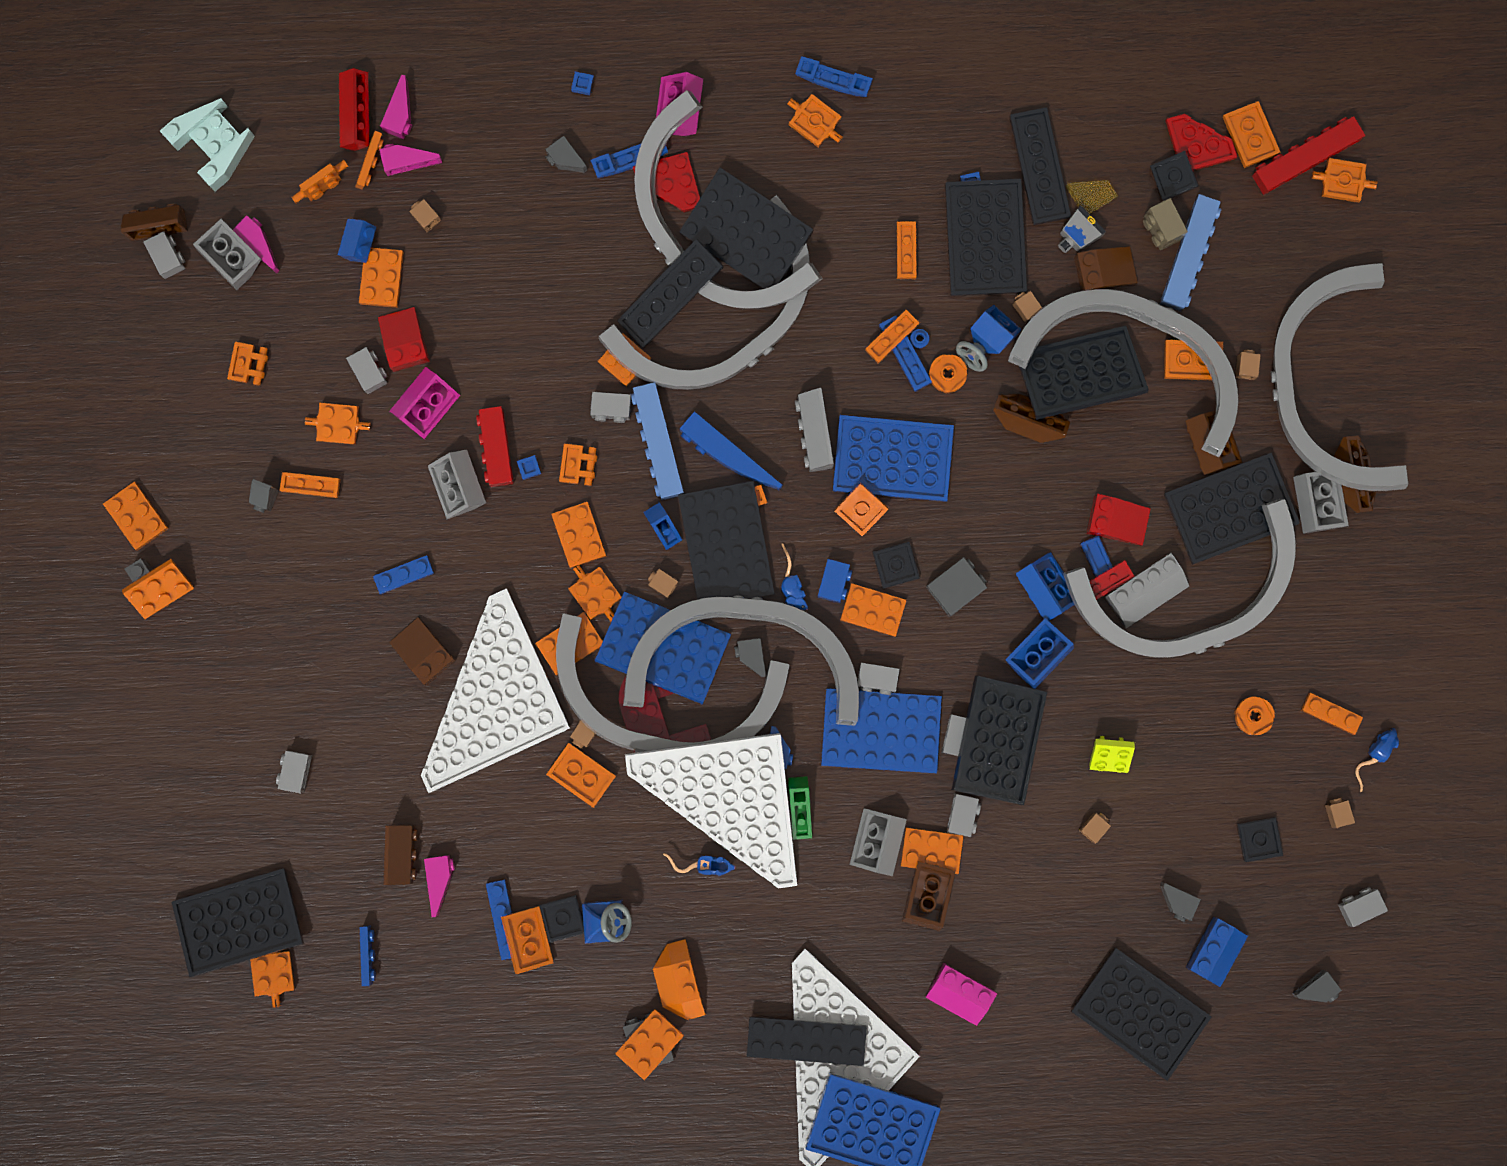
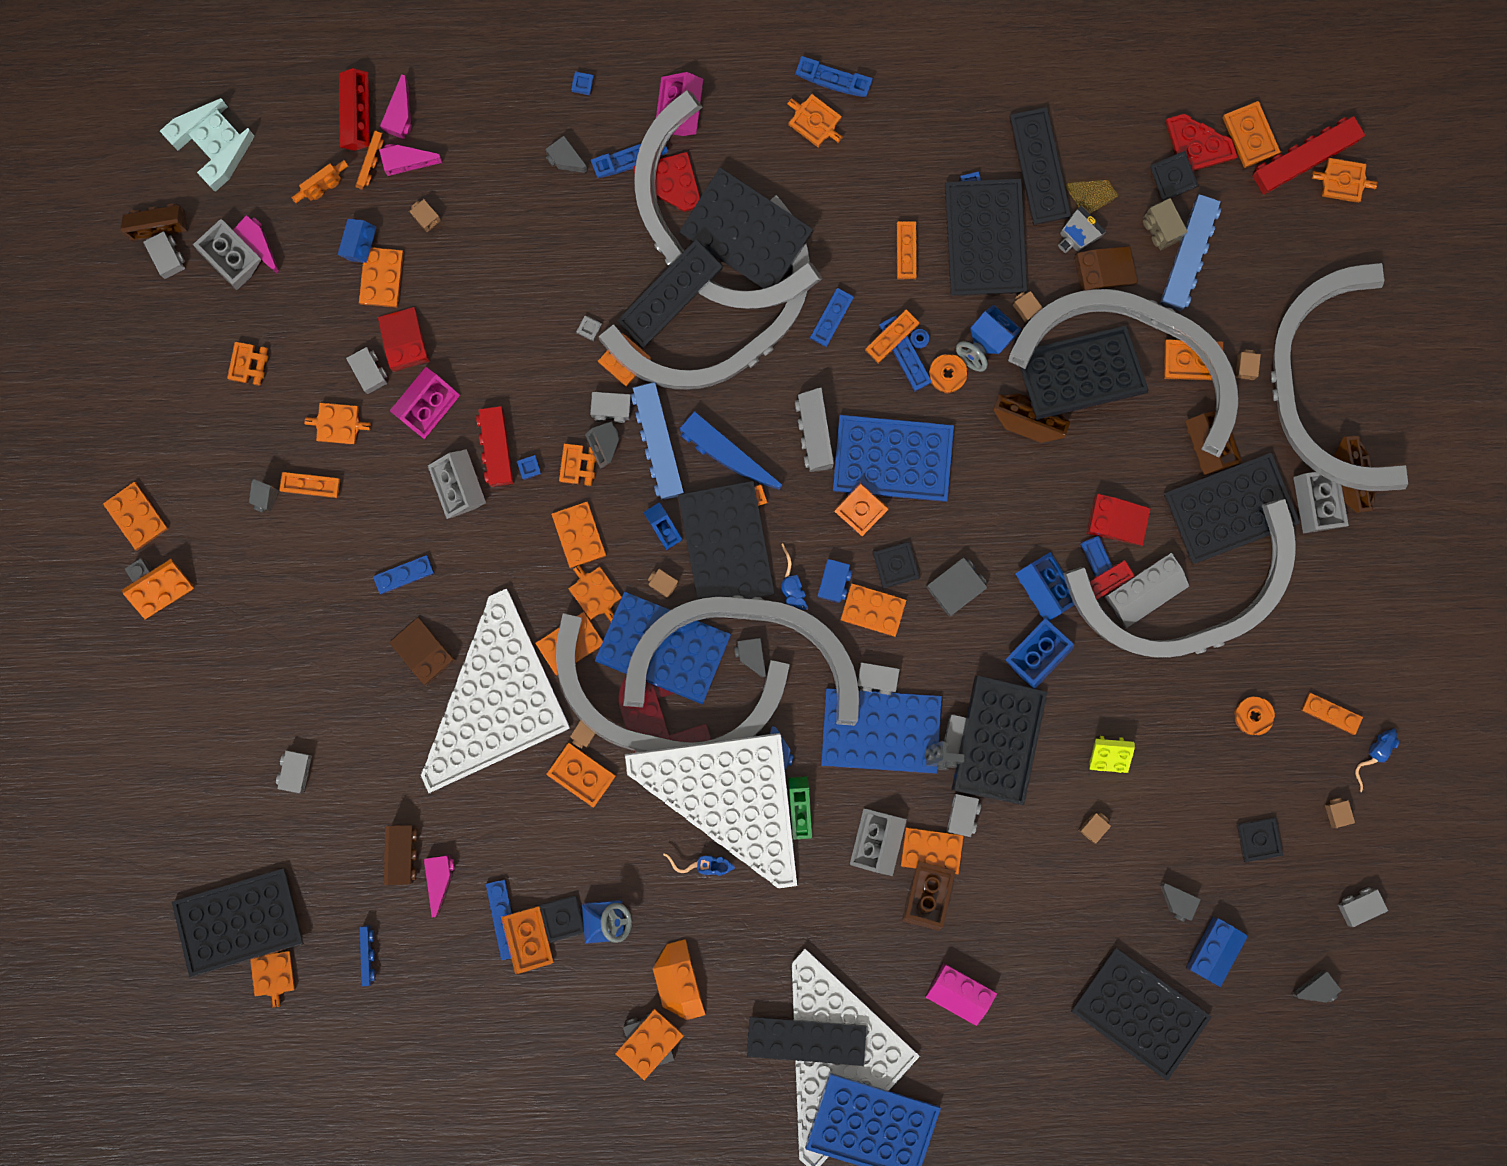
(589, 328): none -> light grey tile
(603, 442): none -> dark grey slope
(831, 317): none -> blue plate
(937, 756): none -> dark grey bracket

